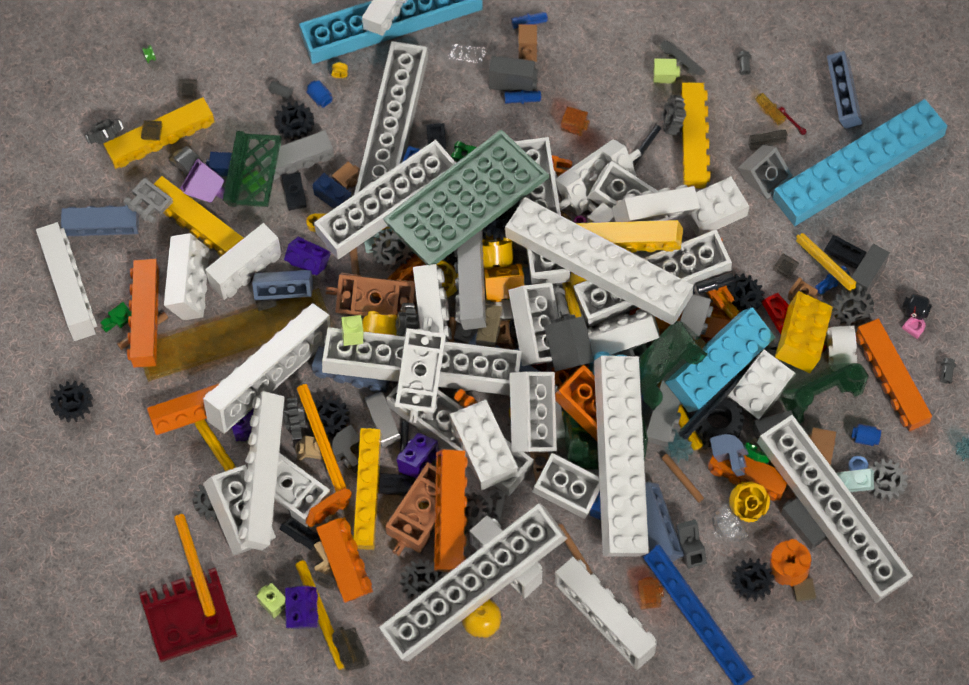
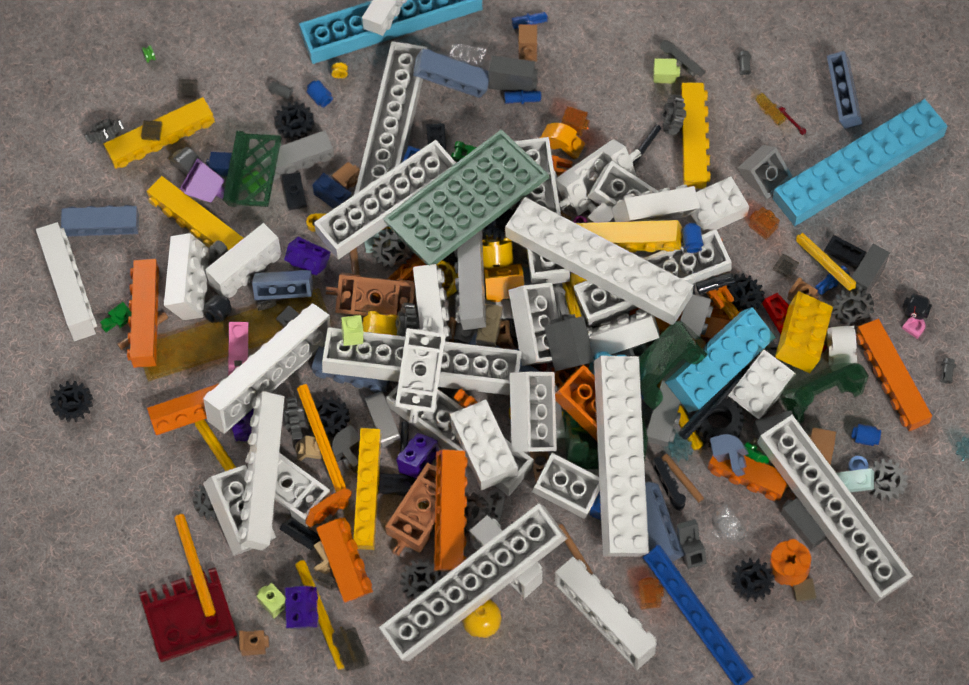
(150, 195): light grey plate -> none
(217, 250): none -> dark grey beam
(217, 309): none -> black head
(237, 344): none -> bright pink plate
(249, 648): none -> medium nougat brick
(286, 316): none -> dark grey plate
(451, 73): none -> sand blue brick
(564, 137): none -> light orange brick
(669, 484): none -> black plate
(692, 238): none -> blue brick
(749, 501): yellow cylinder -> none
(764, 222): none -> clear orange brick
(768, 139): clear smoke tile -> none

